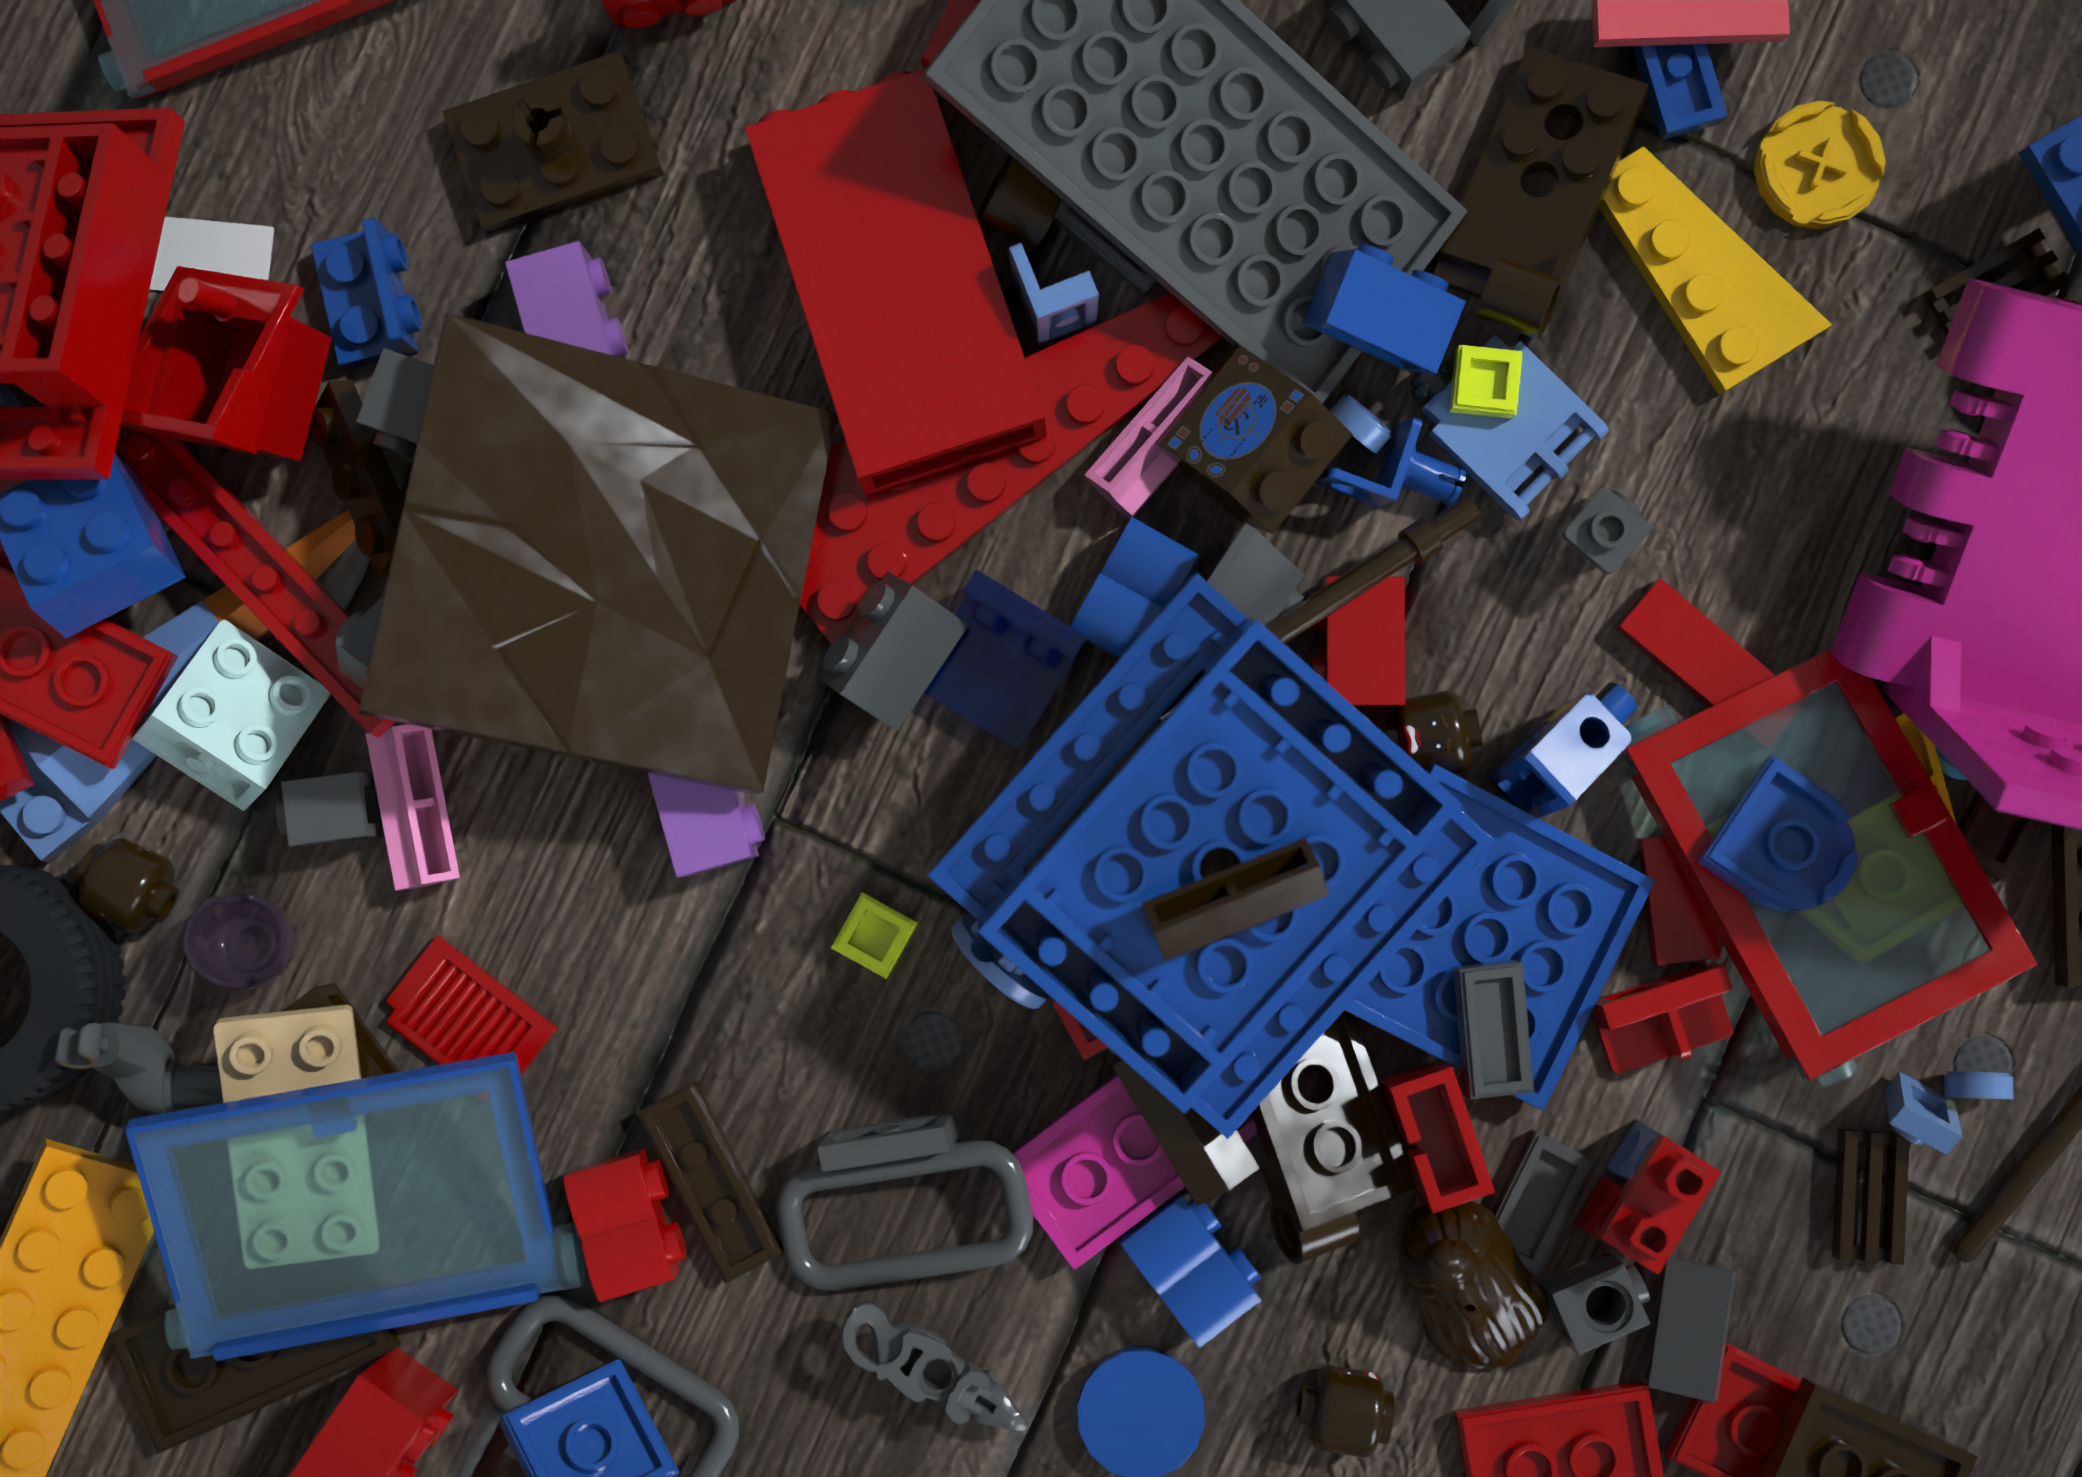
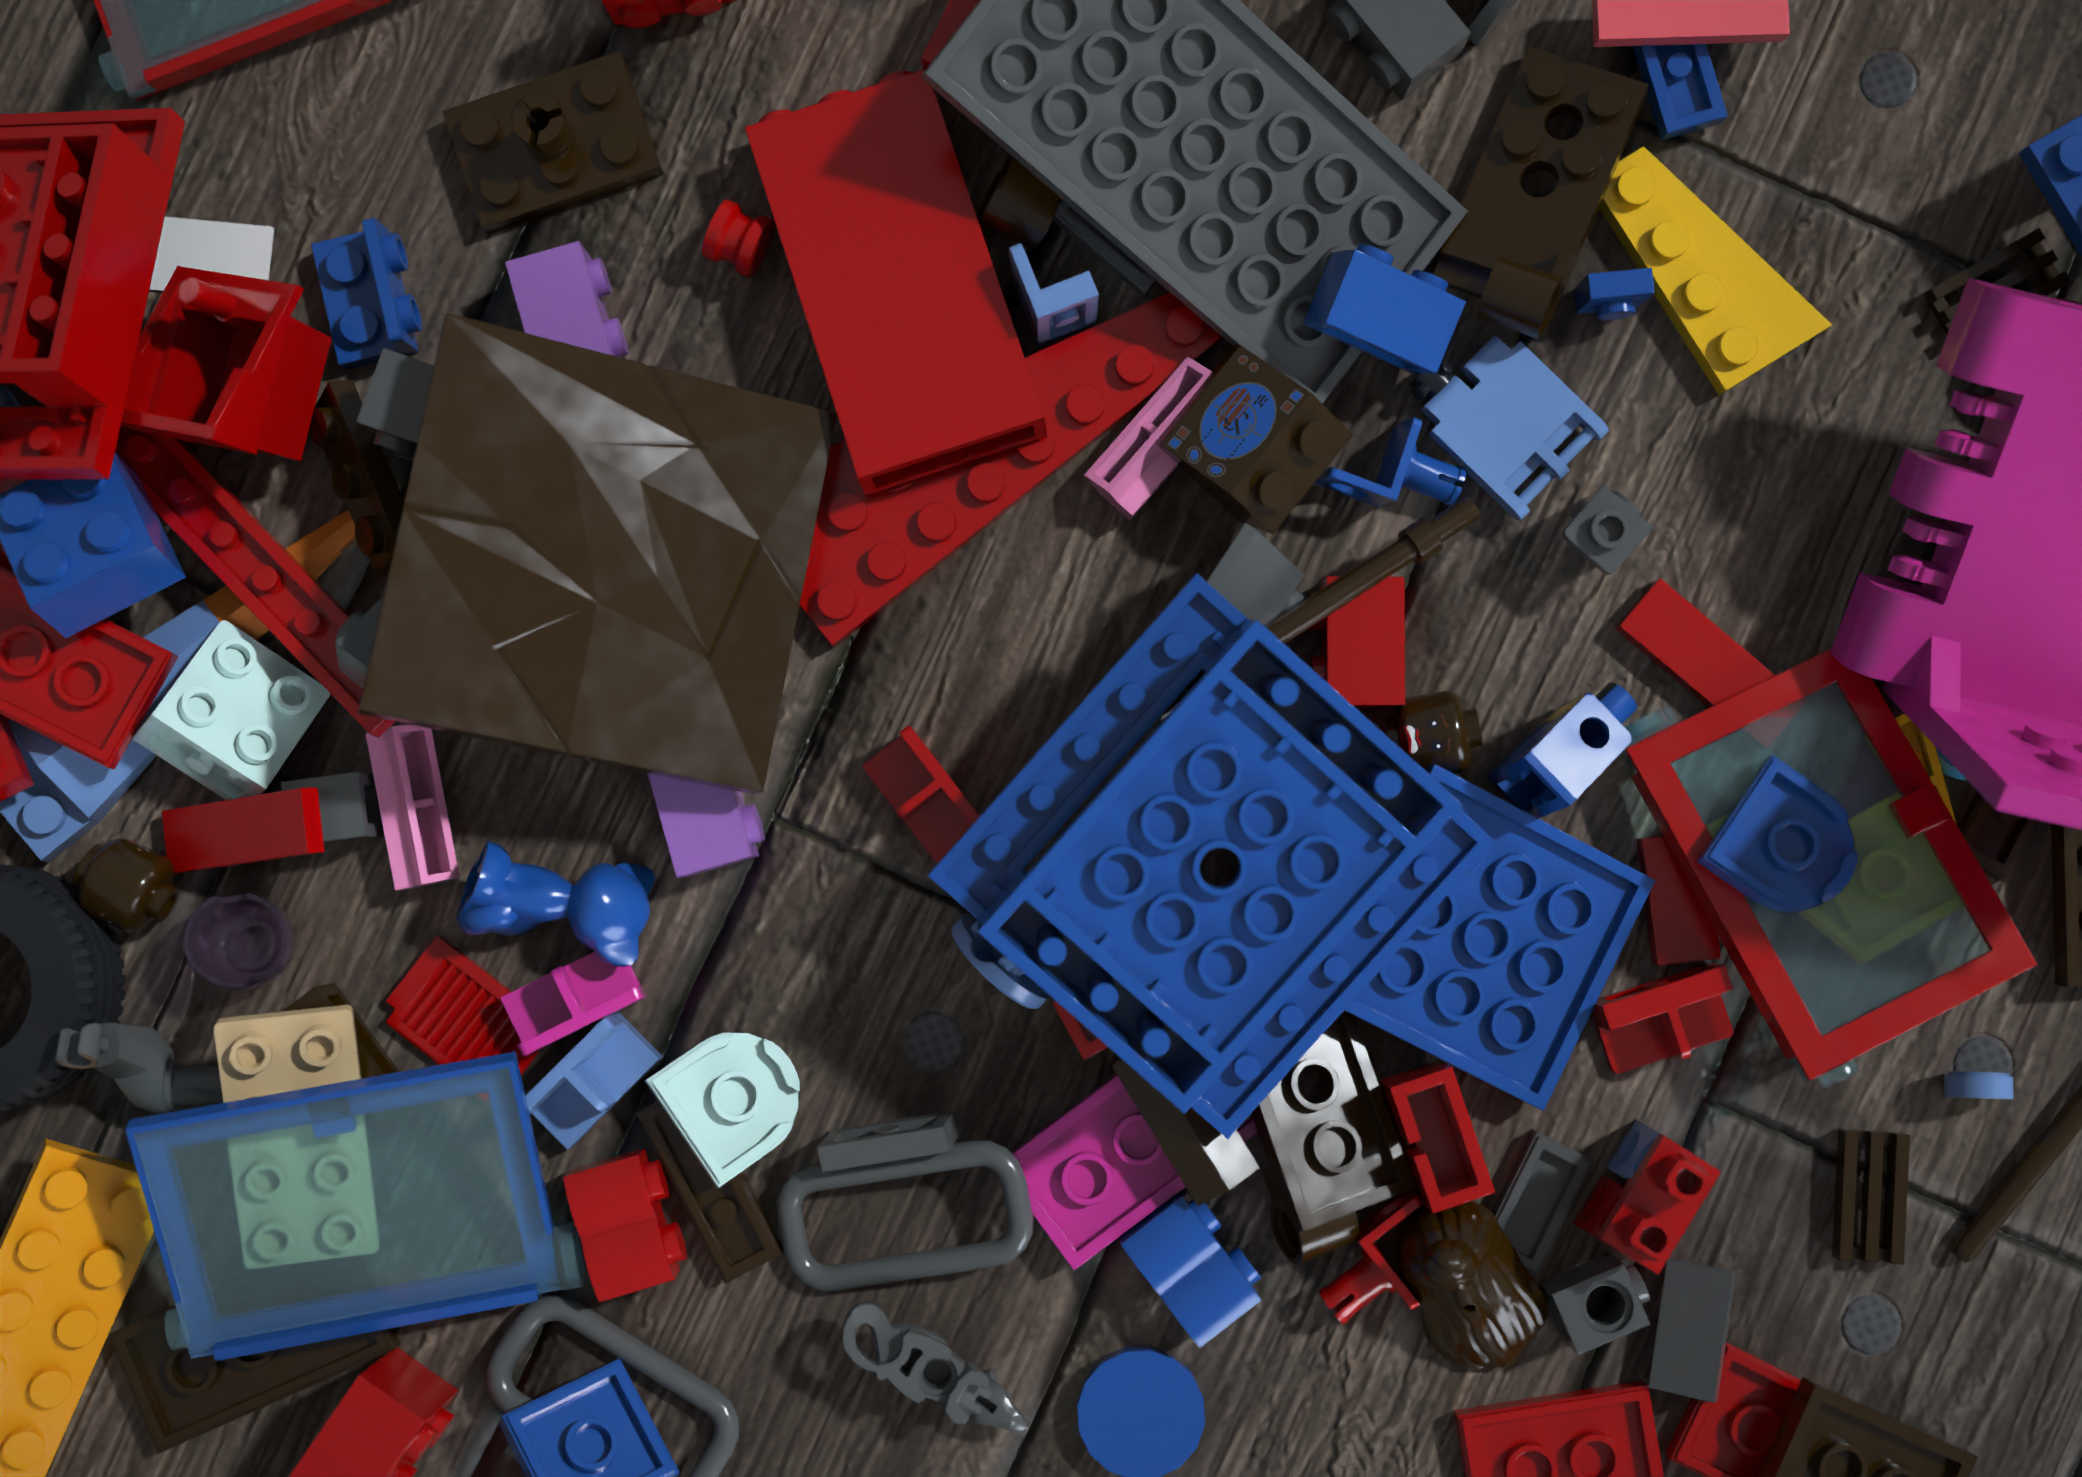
(244, 830): none -> red tile
(570, 1001): none -> dark pink panel
(591, 1079): none -> medium blue panel
(603, 906): none -> blue animal
(730, 1100): none -> light aqua tile
(738, 238): none -> red wheel
(874, 935): neon yellow tile -> none
(891, 650): dark grey piece -> none
(921, 792): none -> red panel
(1004, 661): clear blue bracket -> none
(1133, 588): blue brick -> none
(1239, 908): dark brown piece -> none
(1346, 1411): dark brown head -> none
(1361, 423): medium blue tile -> none
(1374, 1271): none -> red bracket
(1485, 381): neon yellow tile -> none
(1493, 1029): dark grey tile -> none
(1614, 293): none -> blue plate
(1819, 165): yellow tile -> none
(1922, 1114): medium blue plate -> none

